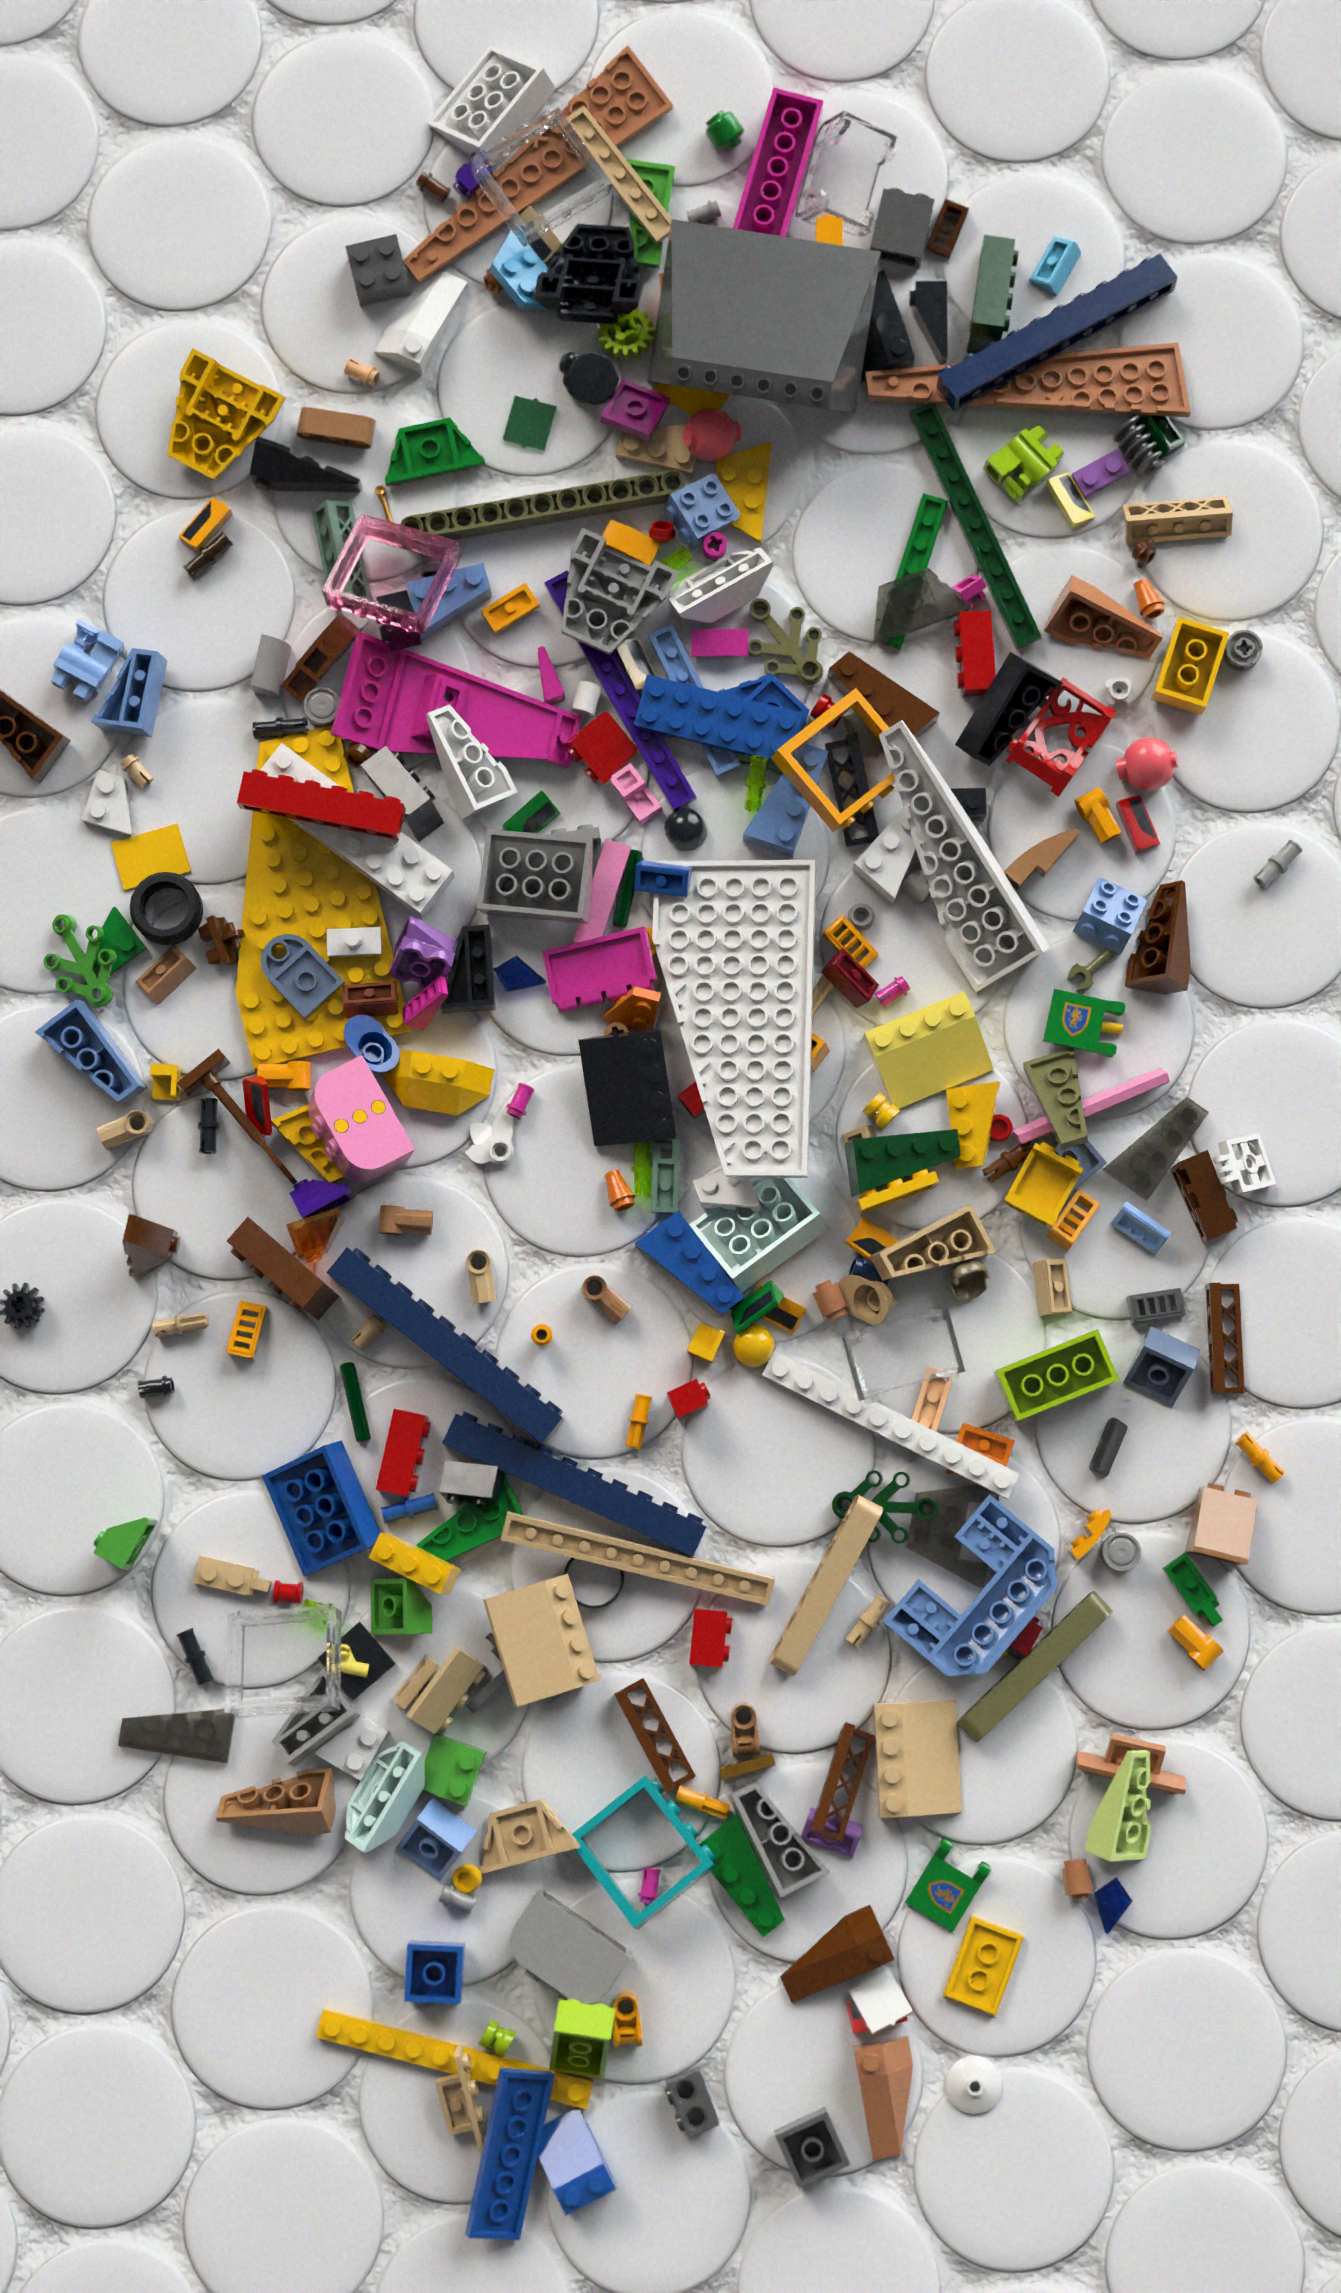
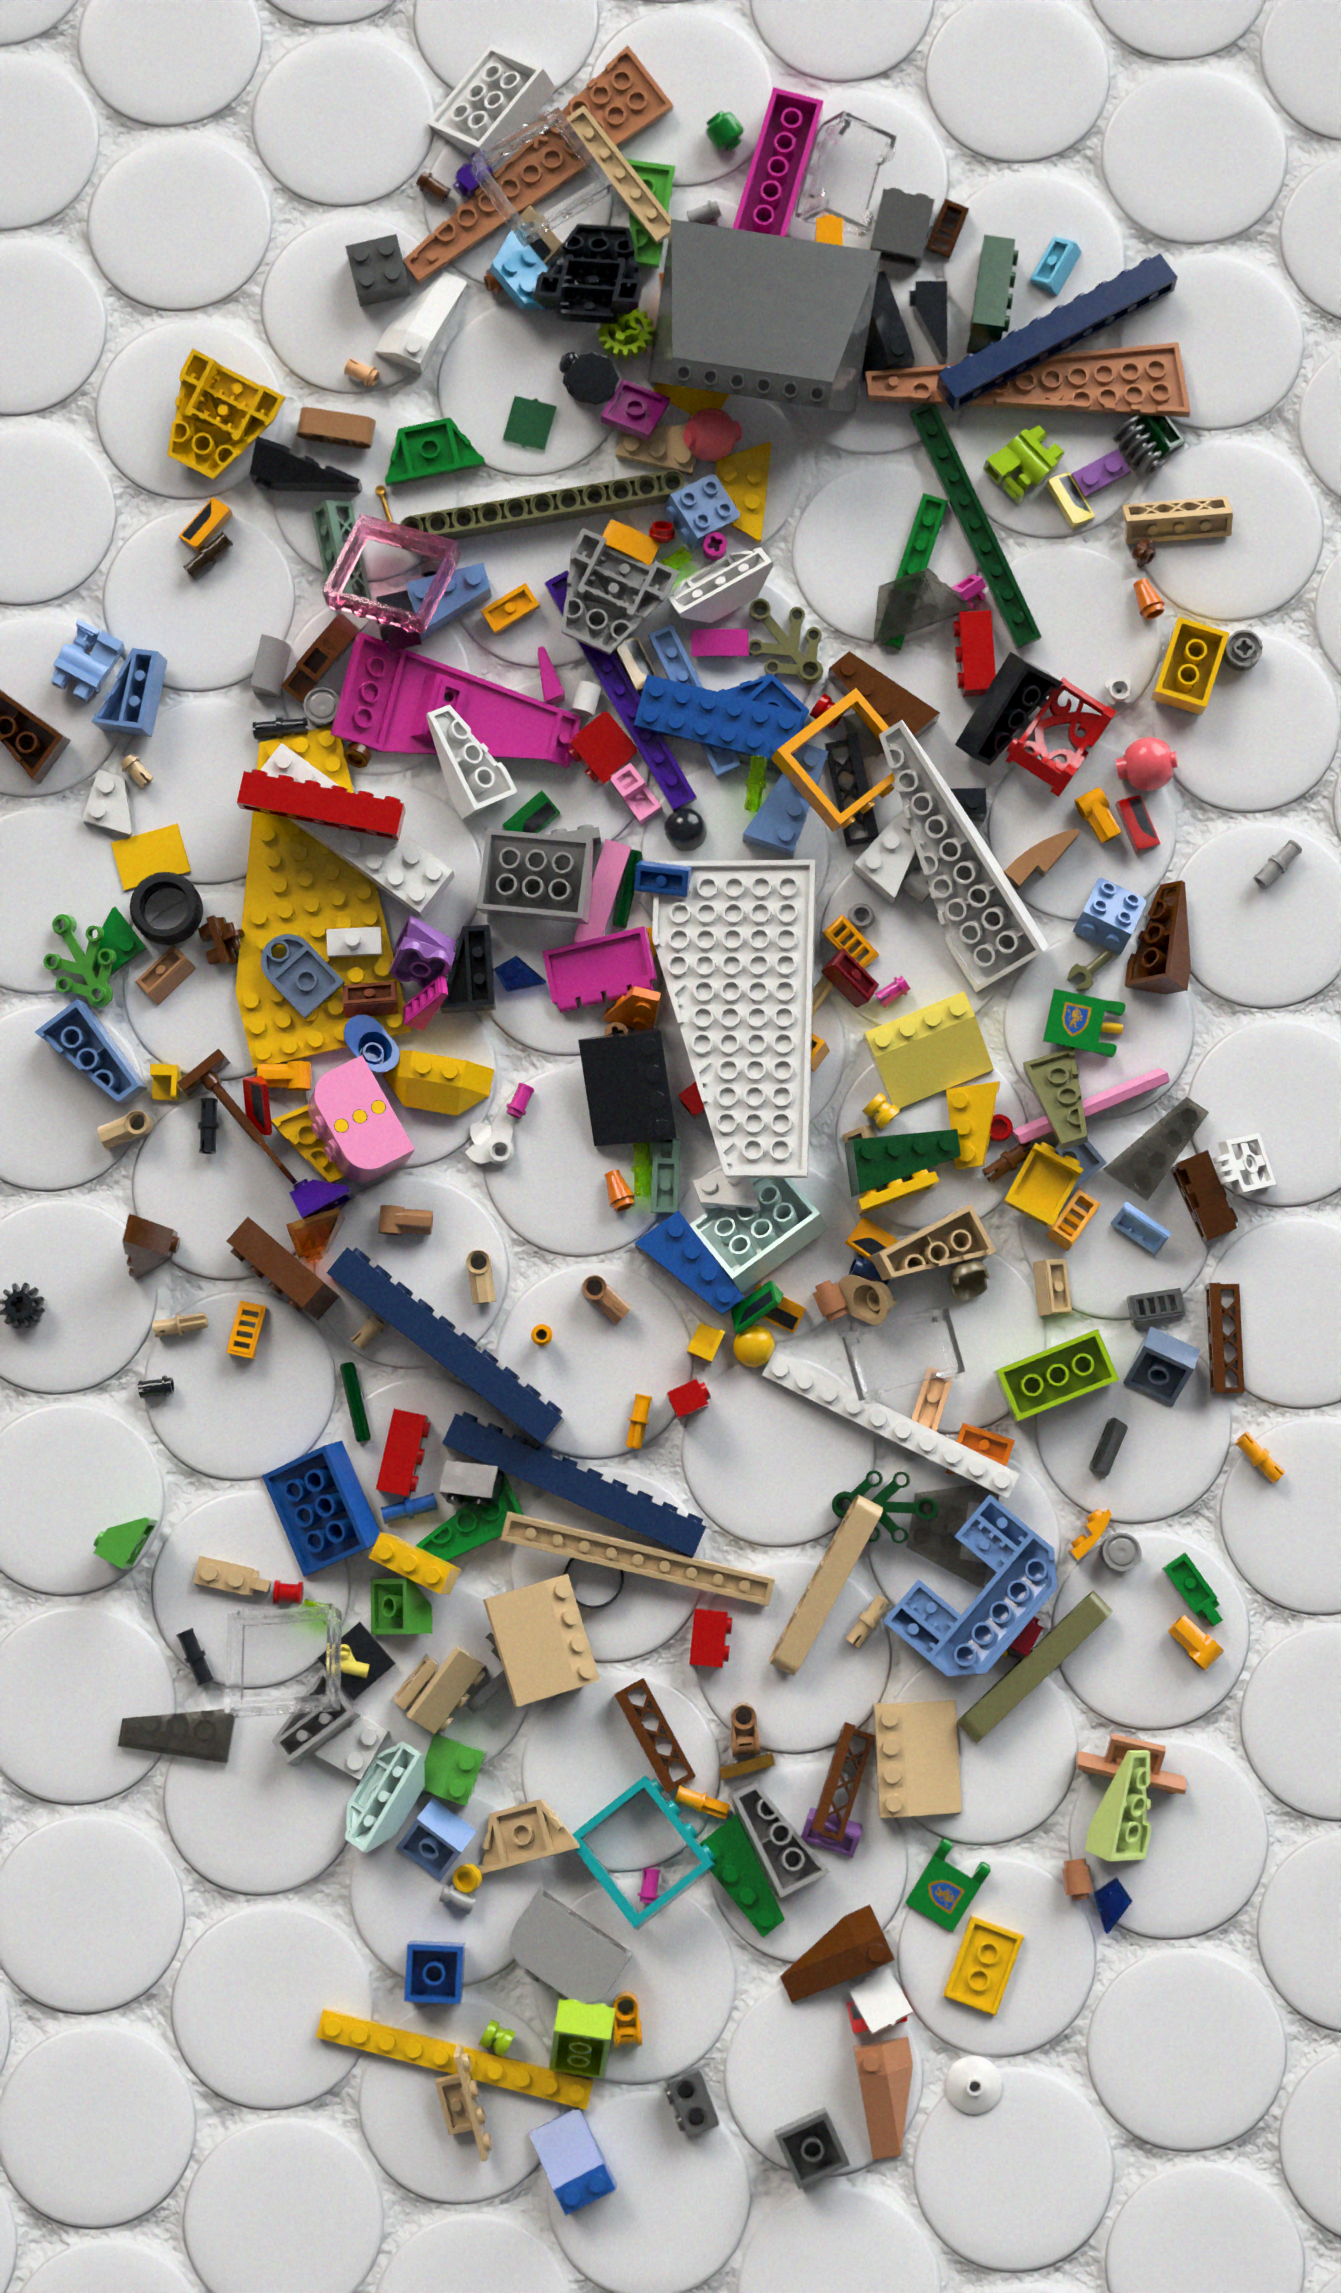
(291, 1805): medium nougat wedge -> none
(392, 779): wedge -> none
(509, 2154): blue plate -> none
(1093, 618): nougat wedge -> none
(1222, 1525): slope -> none

